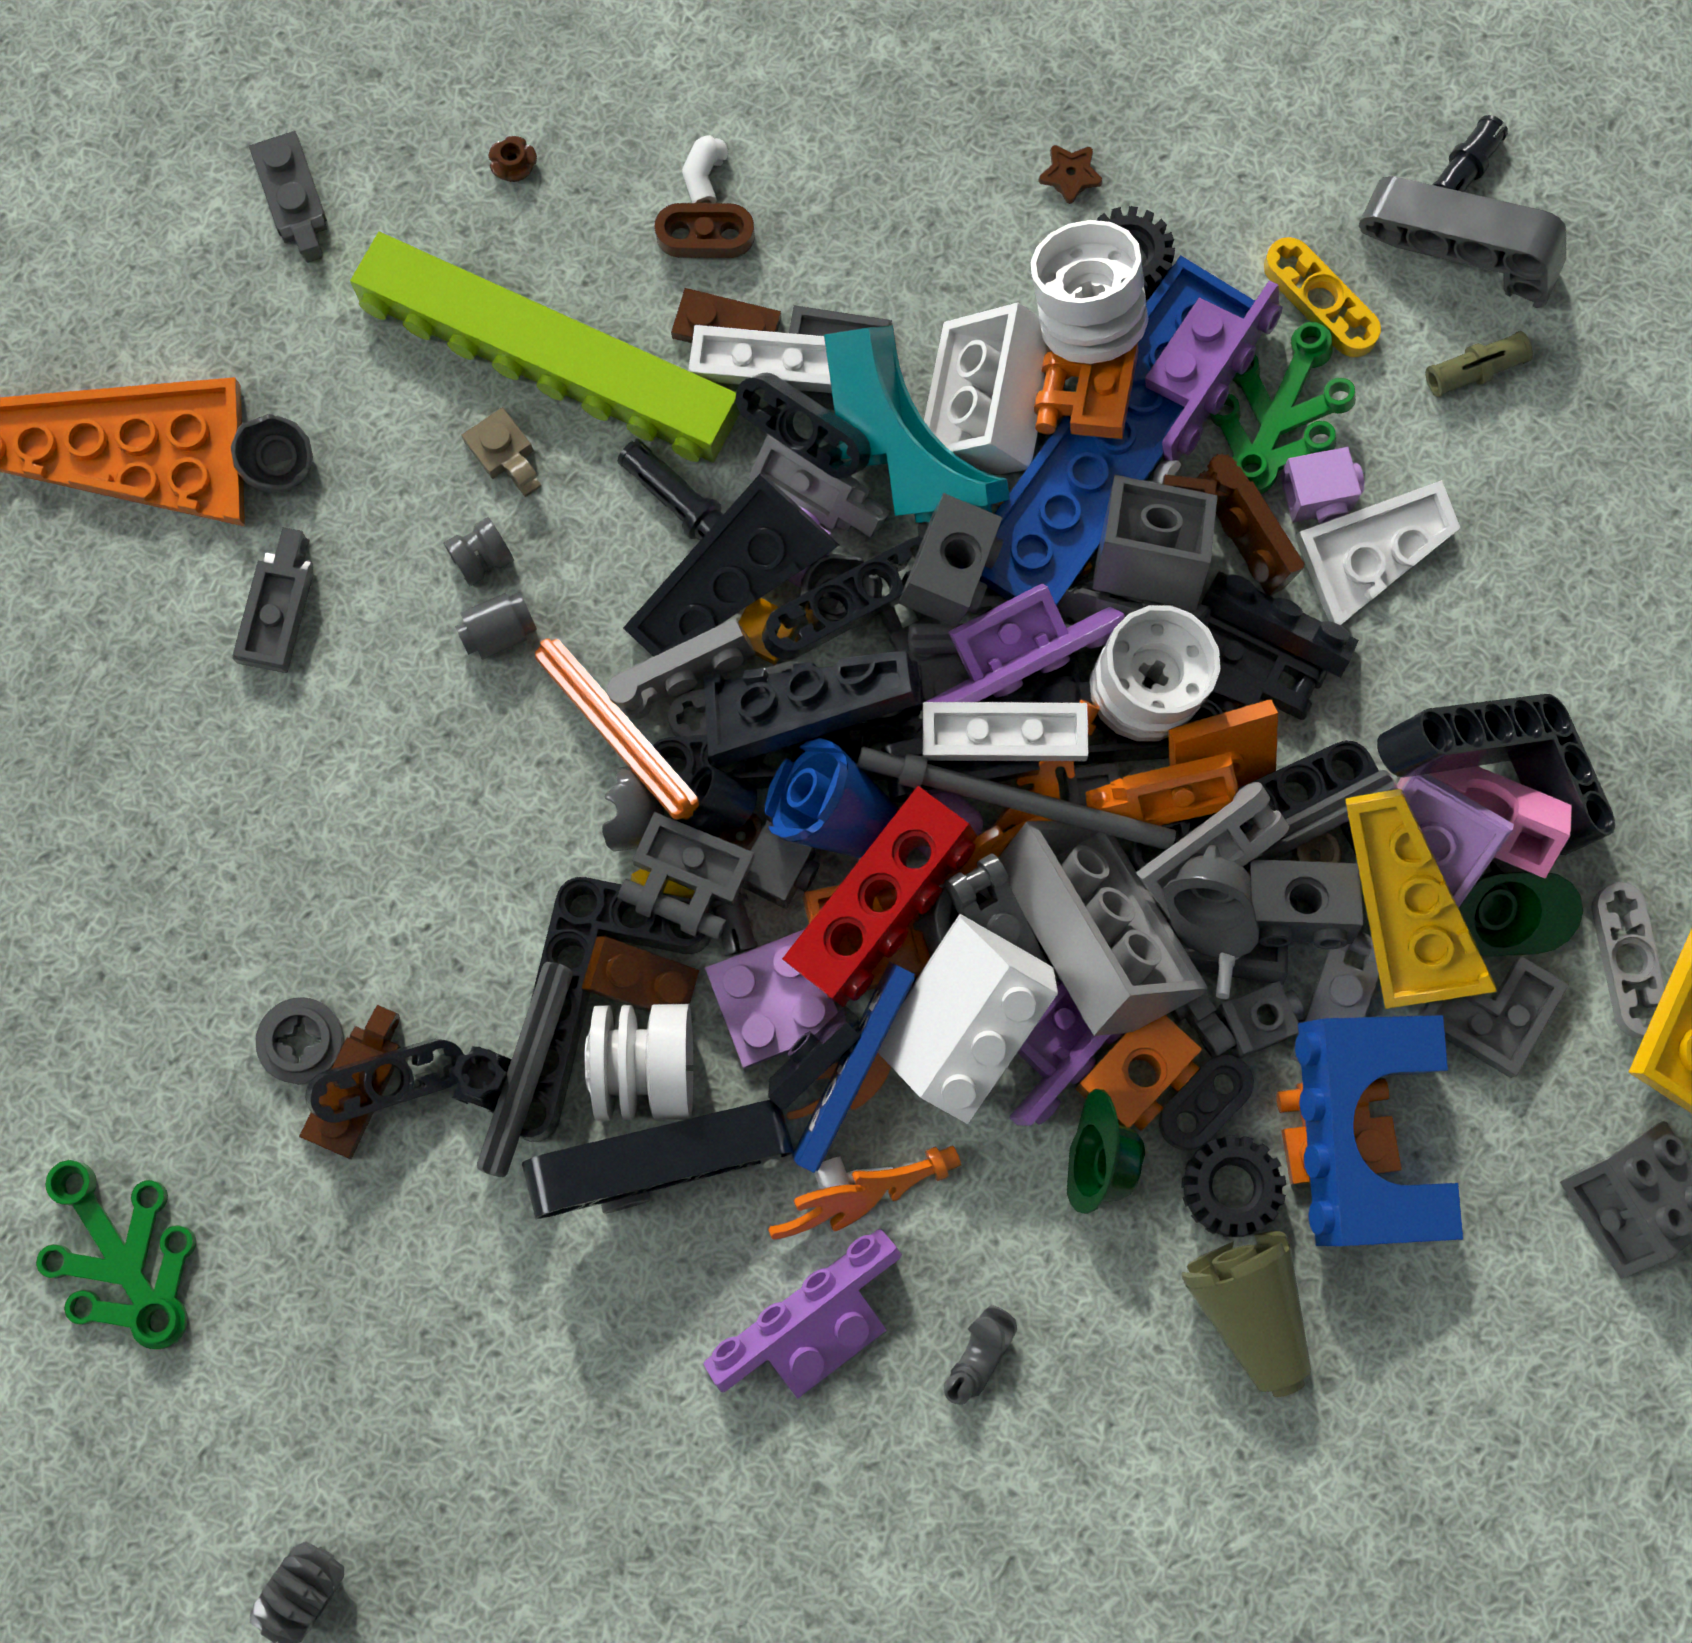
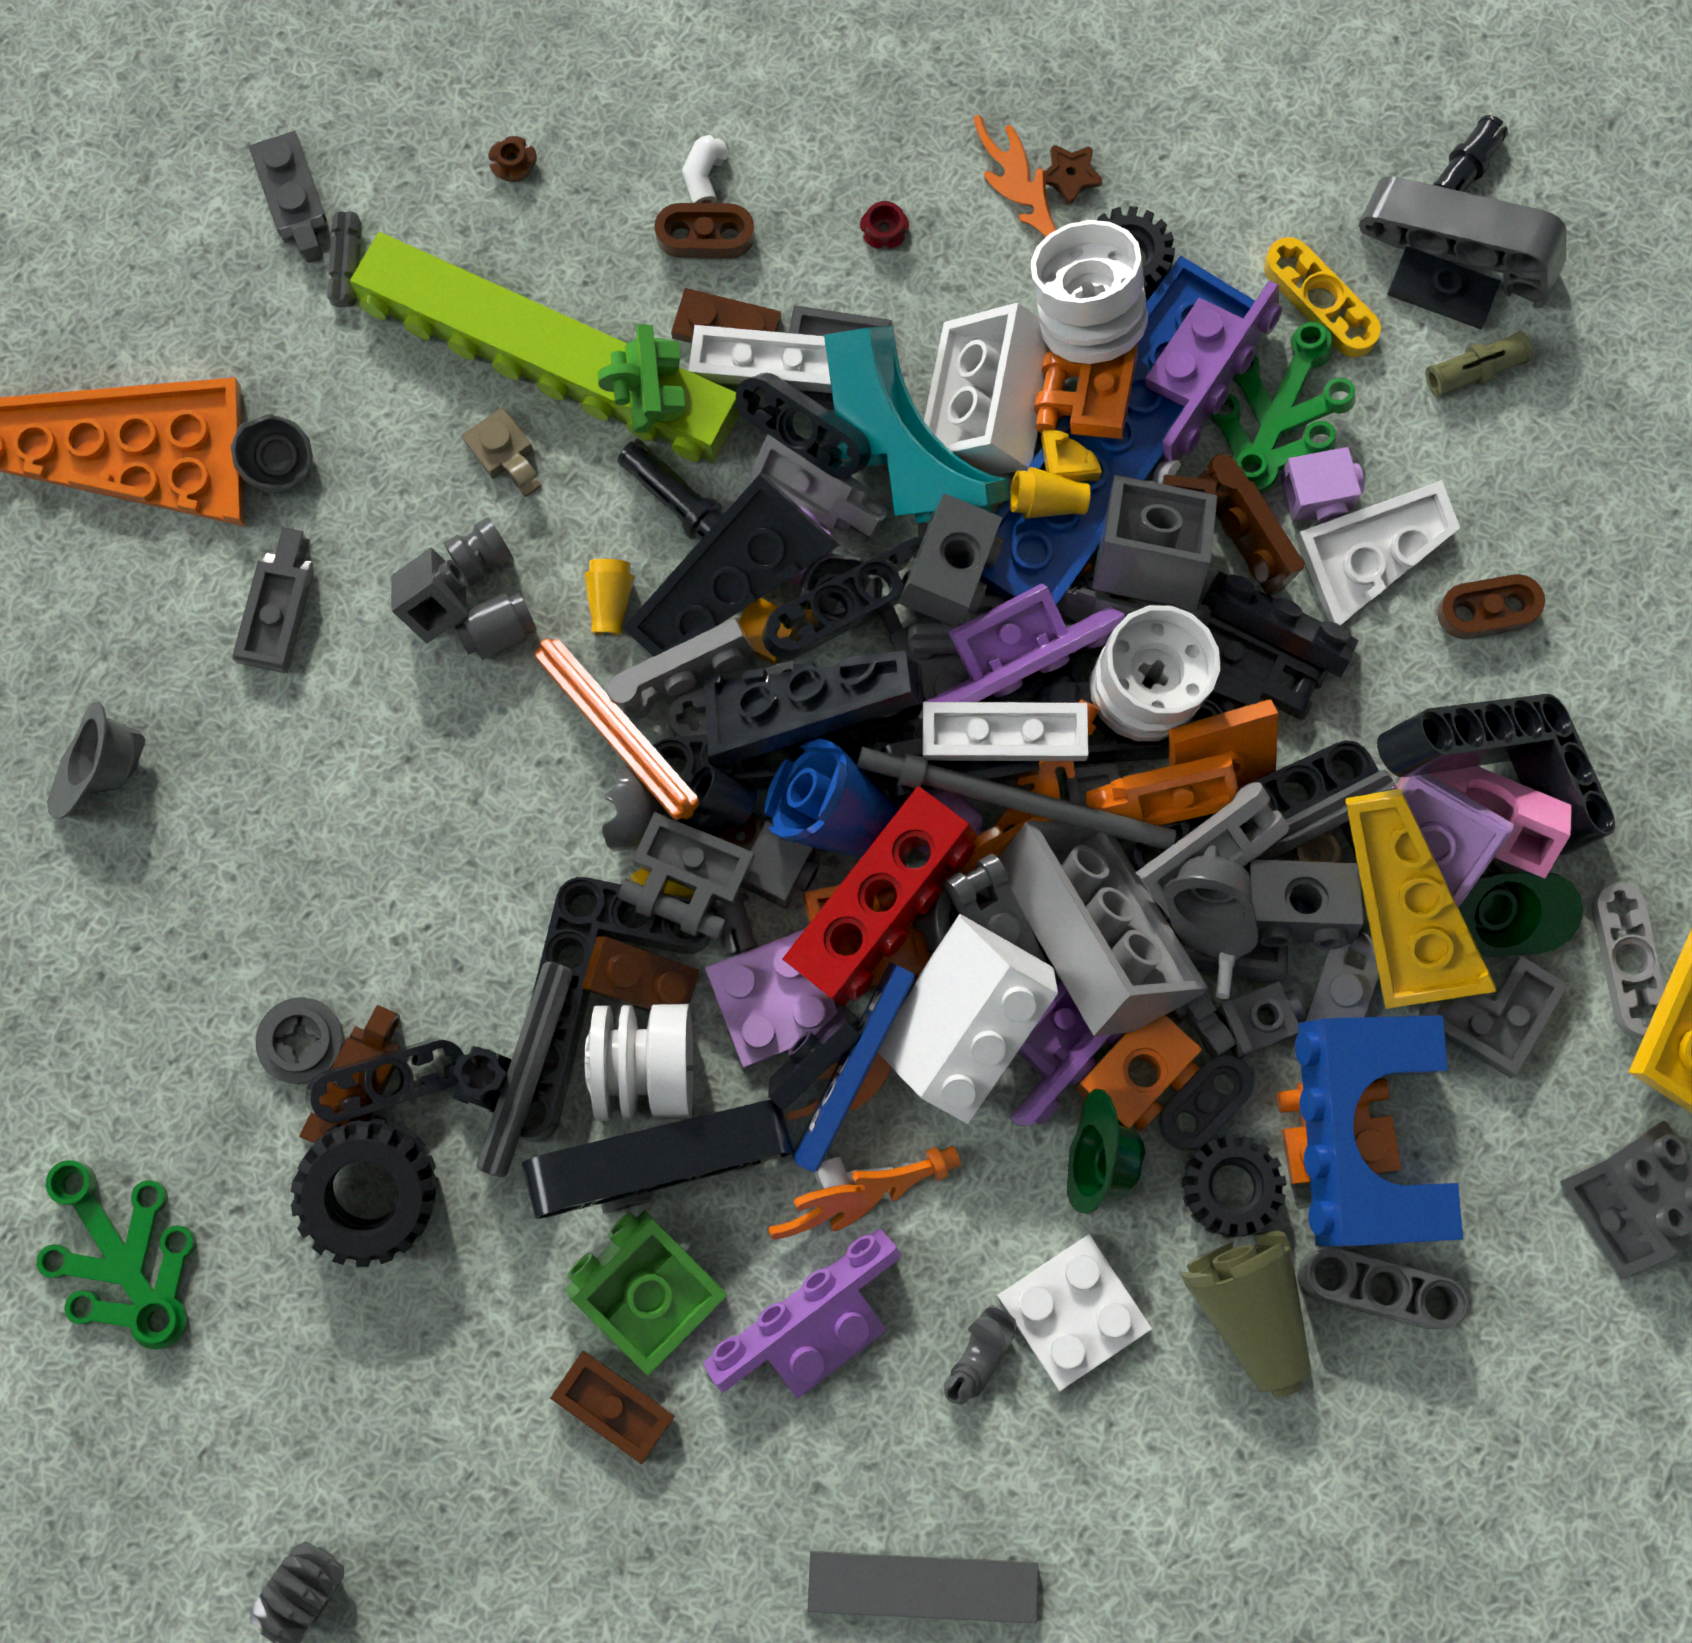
(95, 762): none -> dark grey piece
(343, 258): none -> dark grey axle
(353, 1236): none -> black tyre
(429, 595): none -> dark grey brick
(608, 594): none -> yellow cone
(612, 1407): none -> reddish brown plate
(635, 379): none -> bright green hips
(643, 1290): none -> bright green plate
(884, 213): none -> dark red plate
(923, 1587): none -> dark grey tile
(1016, 180): none -> orange piece
(1046, 494): none -> yellow cone
(1068, 457): none -> yellow tile
(1074, 1312): none -> white plate
(1408, 1285): none -> dark grey beam
(1443, 287): none -> black plate
(1488, 606): none -> reddish brown plate

